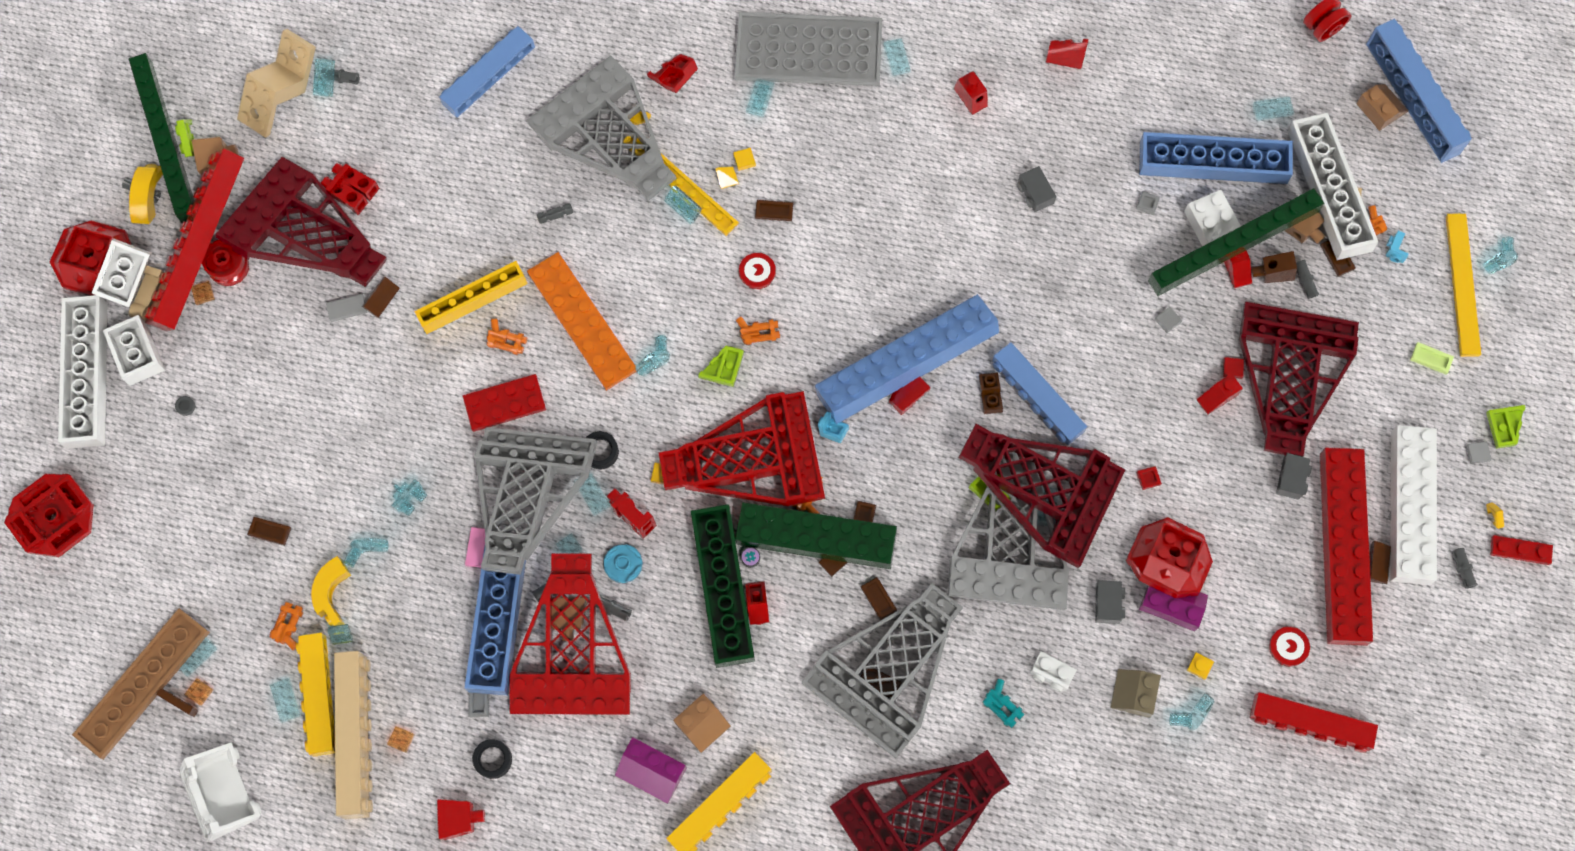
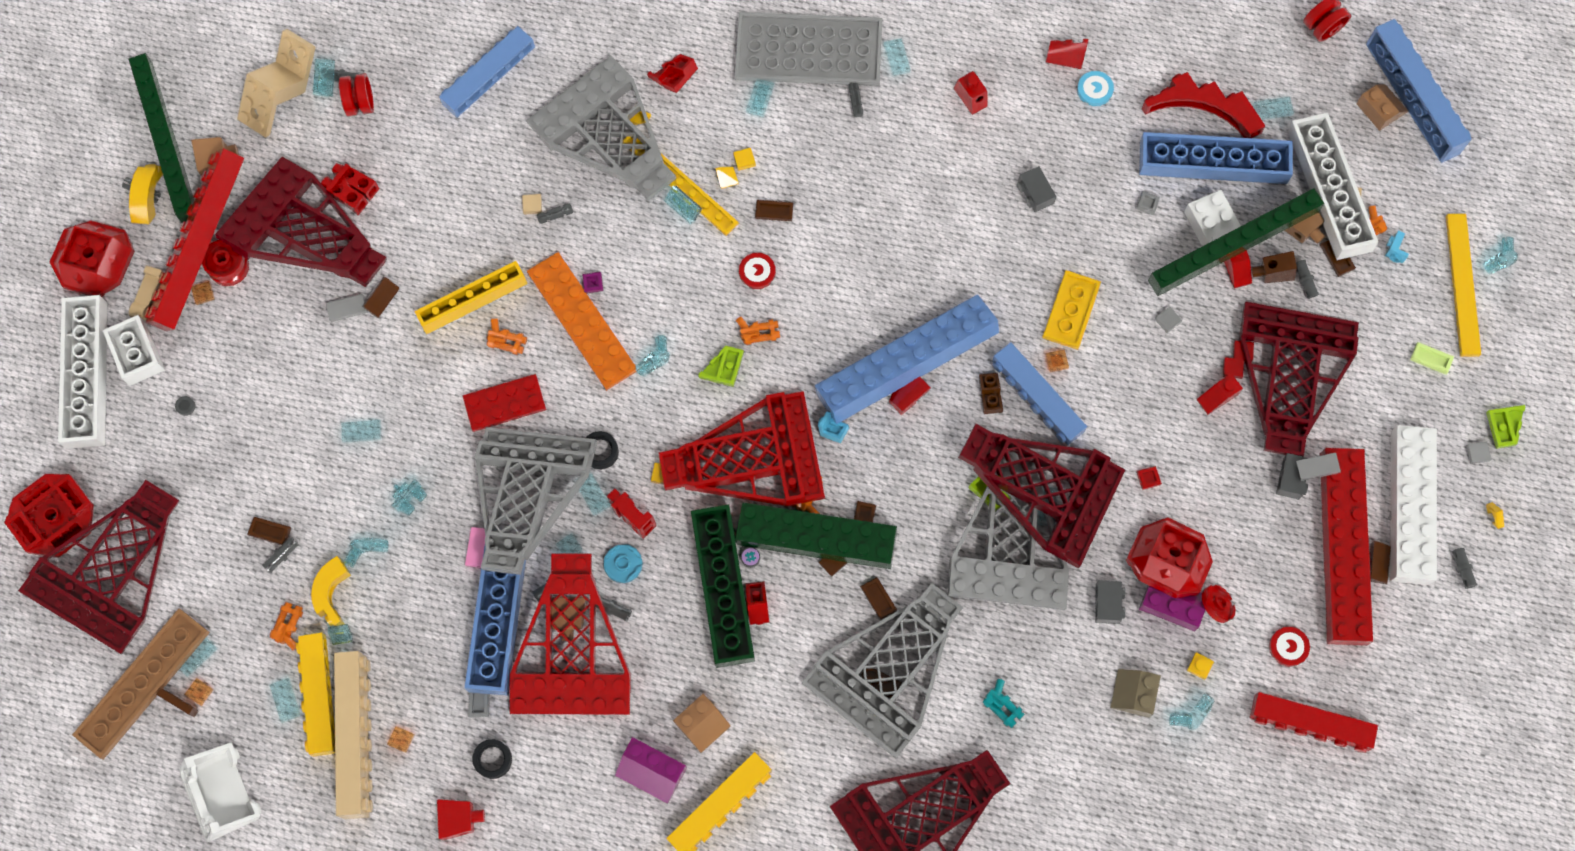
(85, 606): none -> dark red wing
(121, 272): white brick -> none
(183, 130): lime wing -> none
(280, 554): none -> dark grey pin
(356, 94): none -> red wheel
(361, 431): none -> clear light blue tile
(532, 204): none -> tan tile
(593, 282): none -> magenta tile
(855, 99): none -> dark grey axle
(1052, 671): white bracket -> none
(1057, 361): none -> clear orange tile
(1071, 310): none -> yellow tile
(1095, 88): none -> medium azure tile
(1208, 97): none -> red arch
(1218, 603): none -> red tile
(1238, 351): none -> red tile
(1318, 466): none -> light grey tile
(1521, 550): red plate -> none

